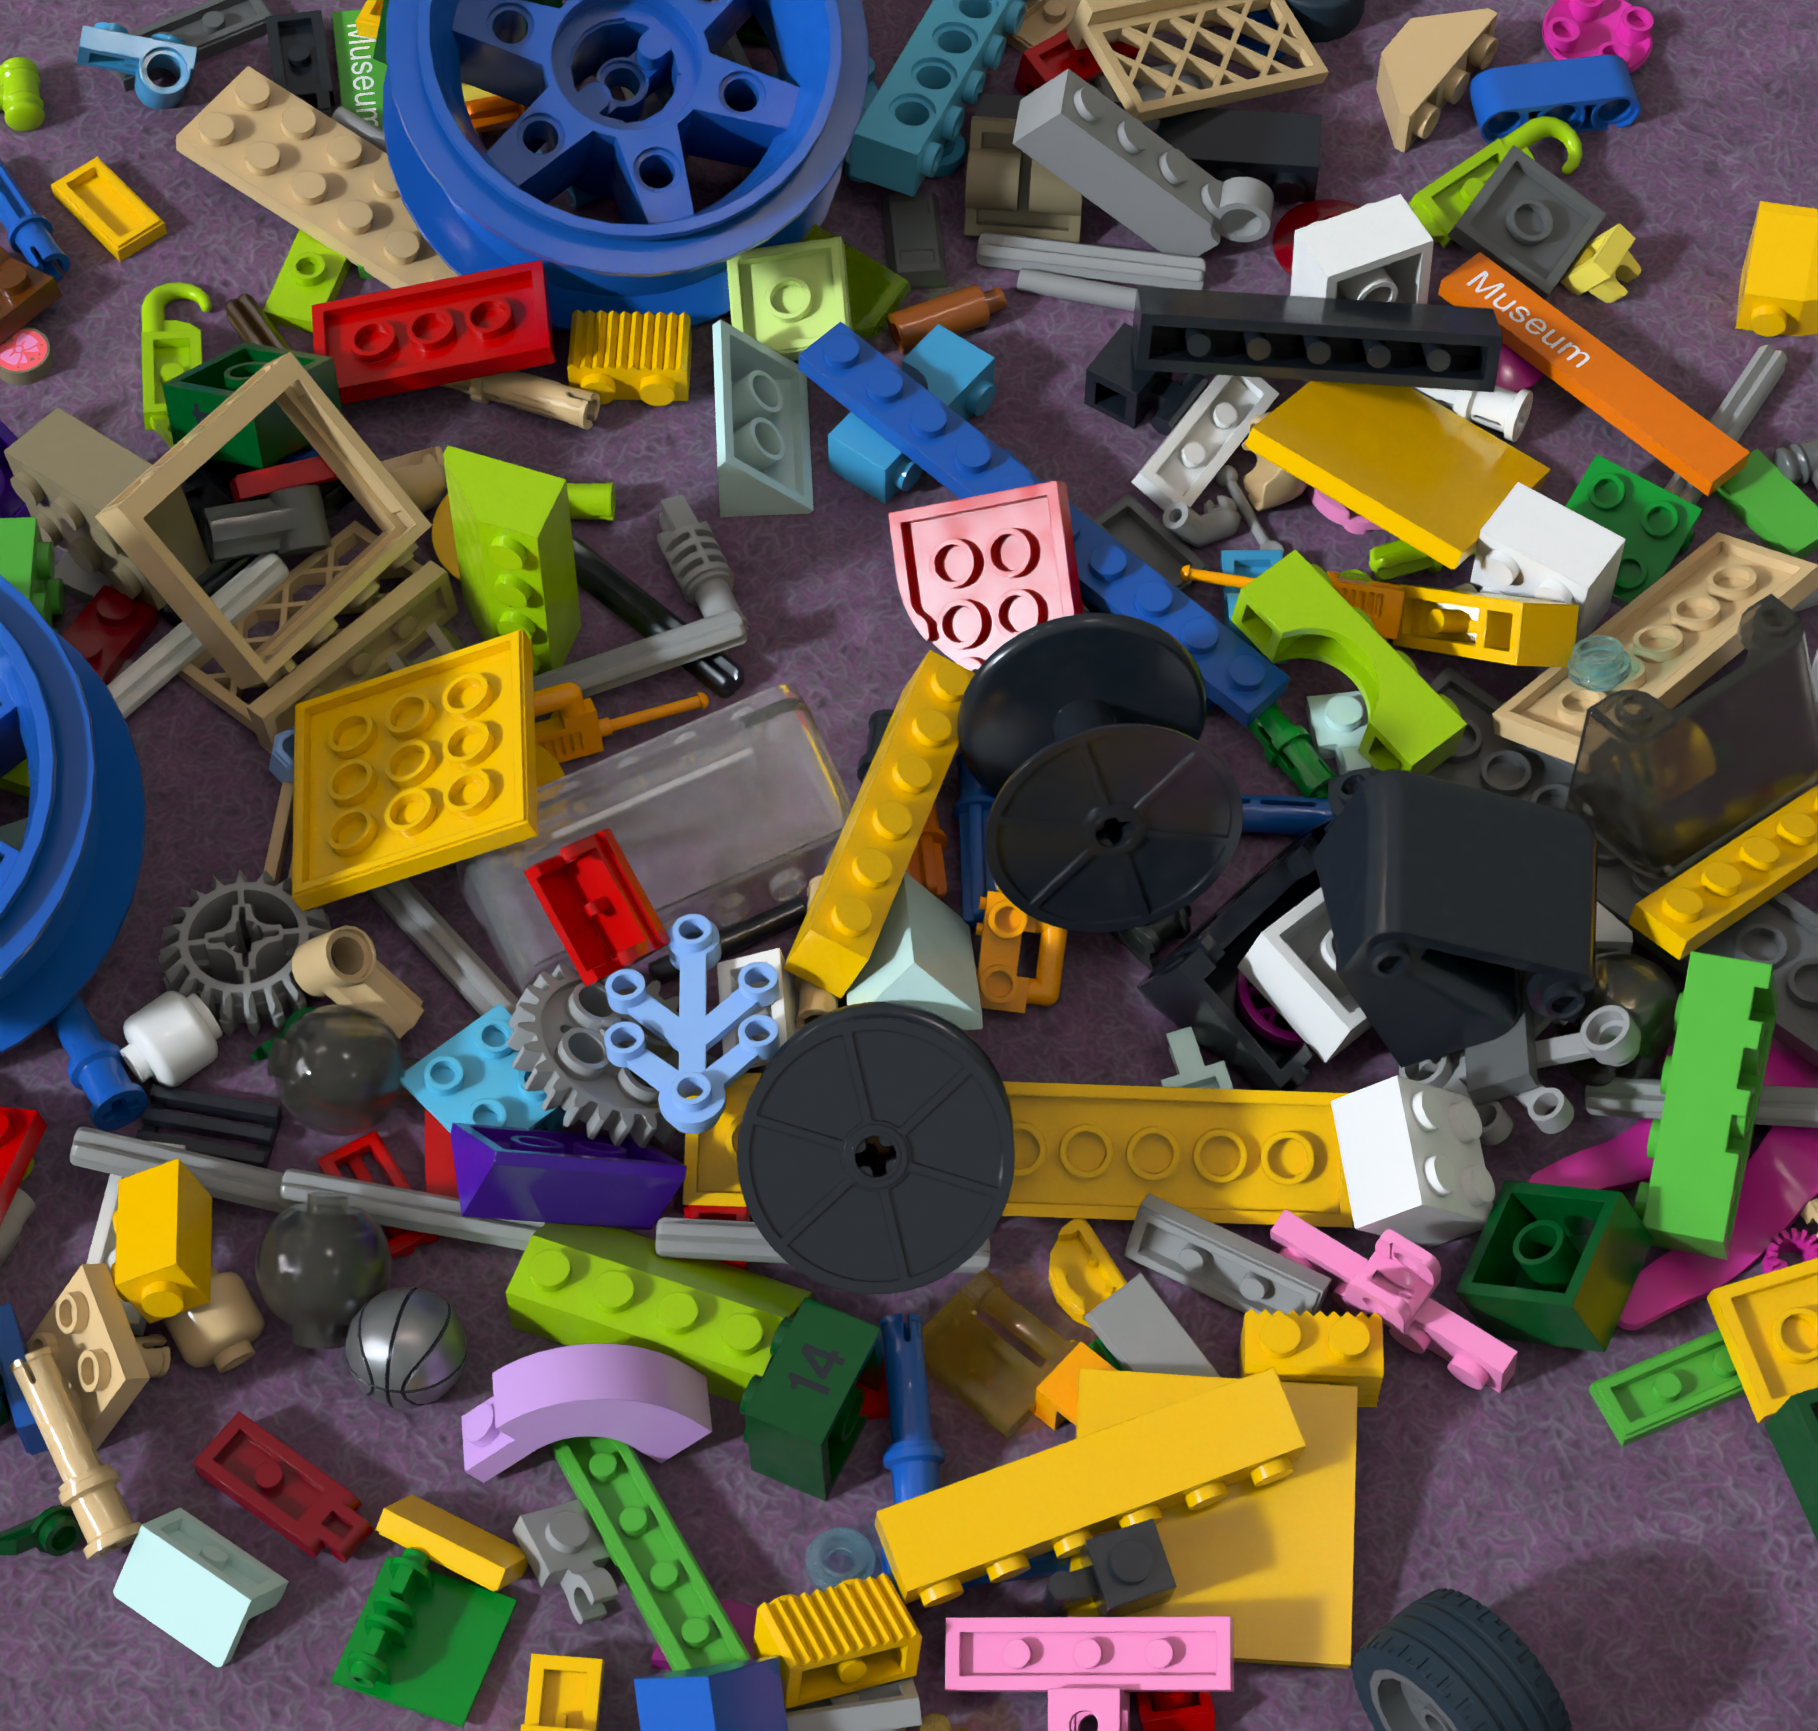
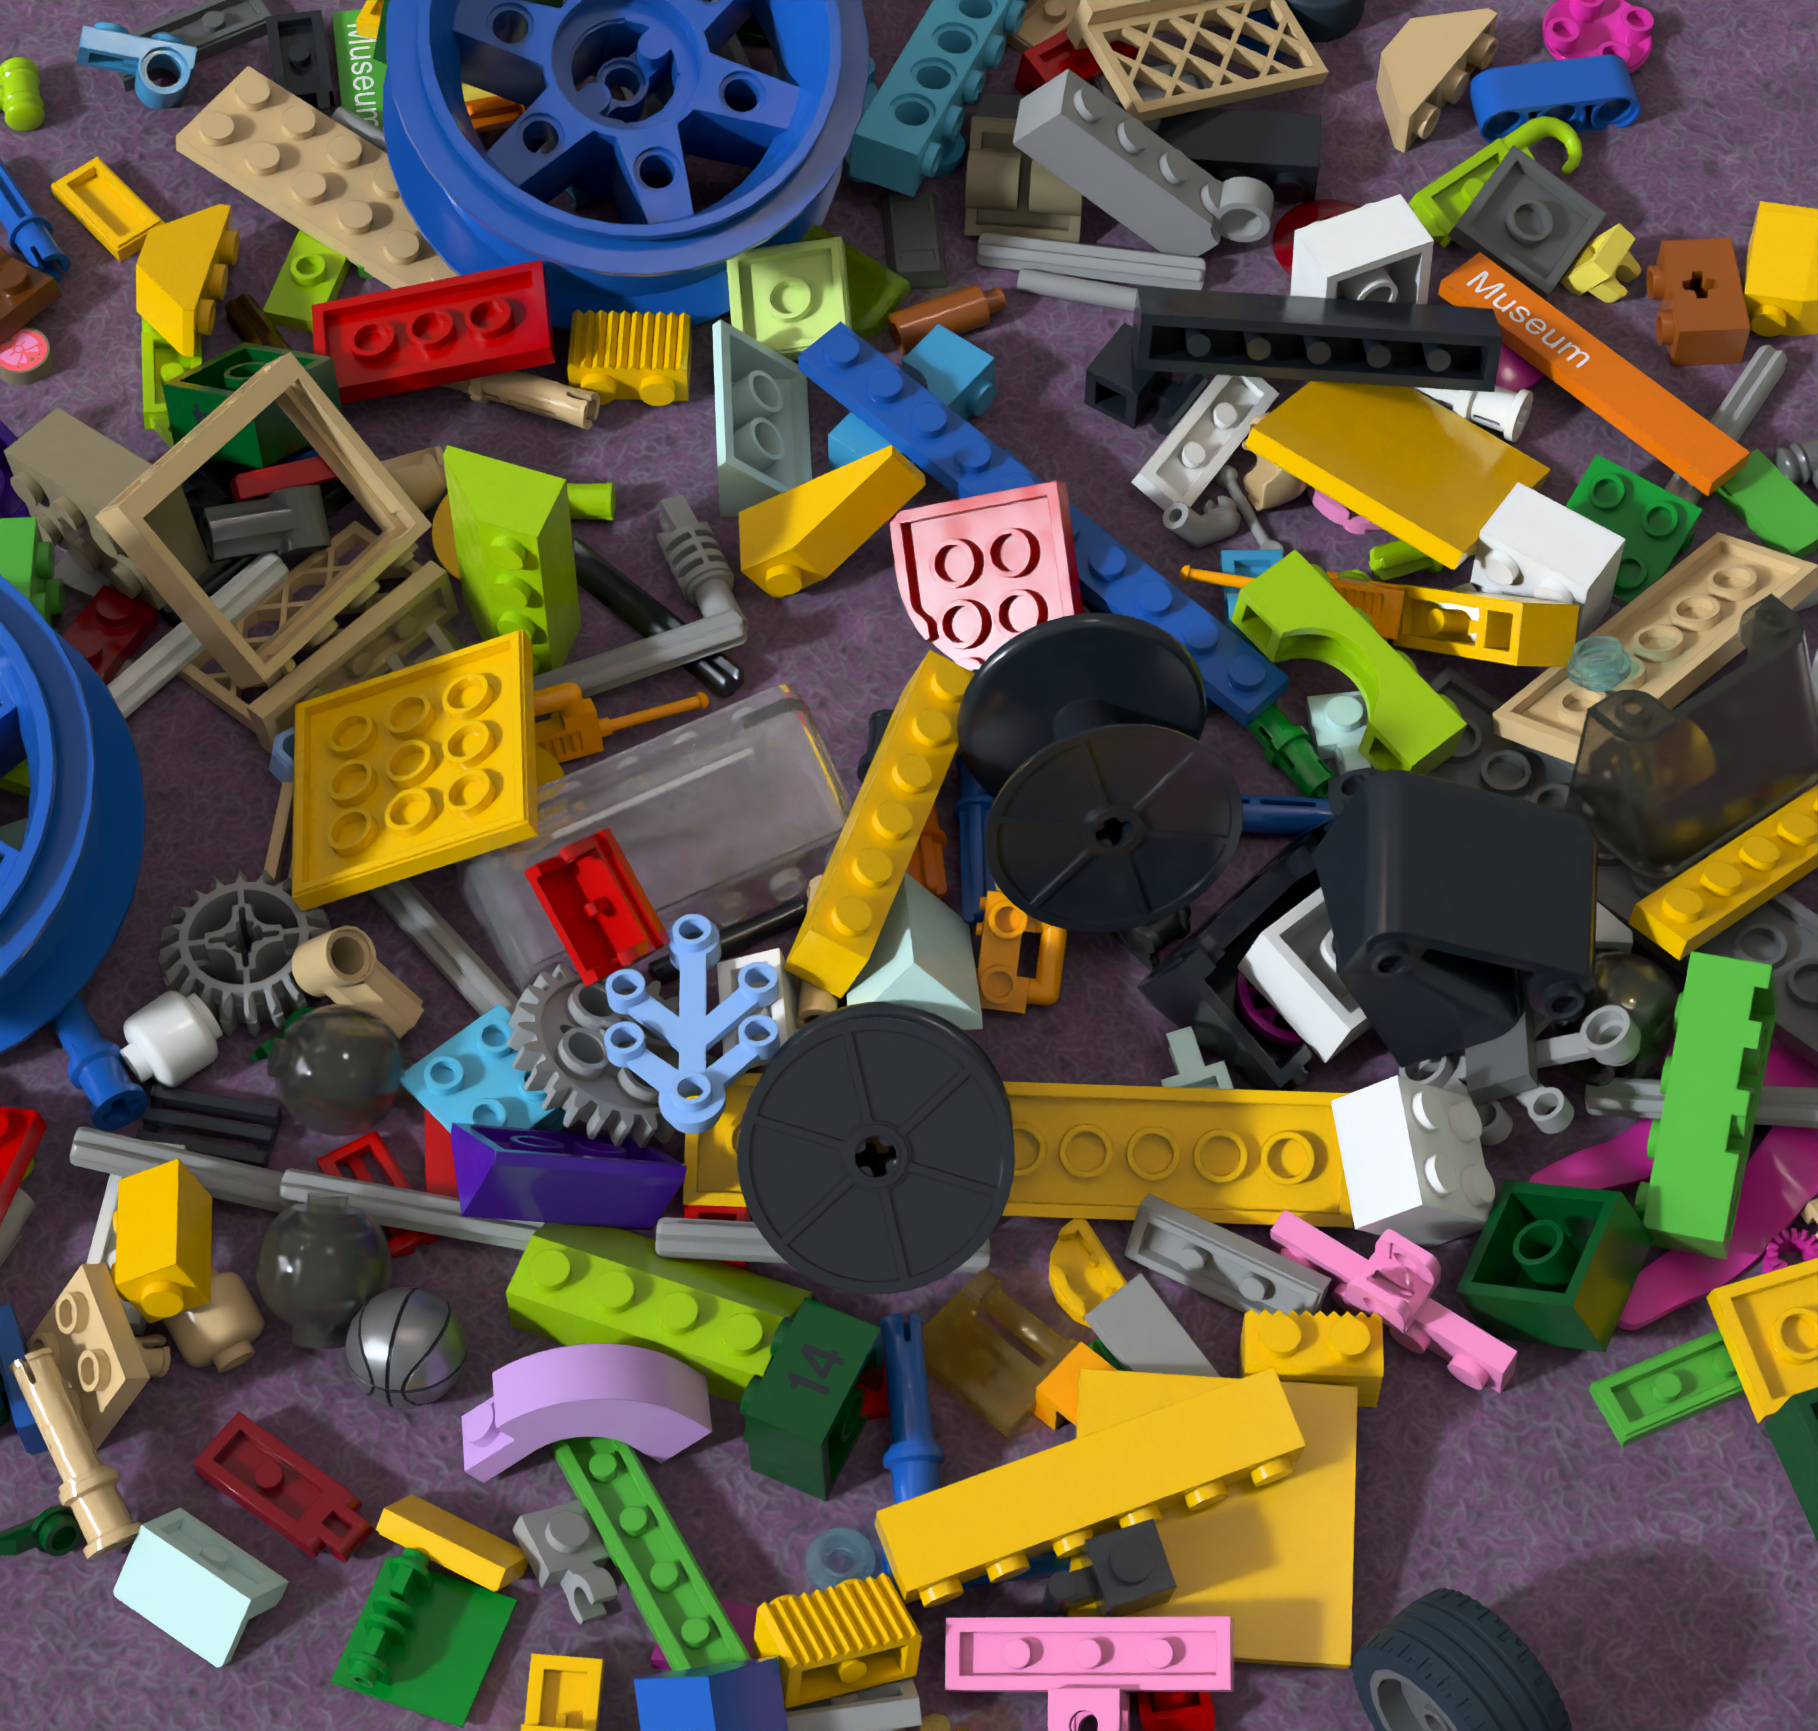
(183, 273): none -> yellow slope
(821, 523): none -> yellow slope
(1149, 540): dark grey tile -> none
(1699, 302): none -> dark orange brick

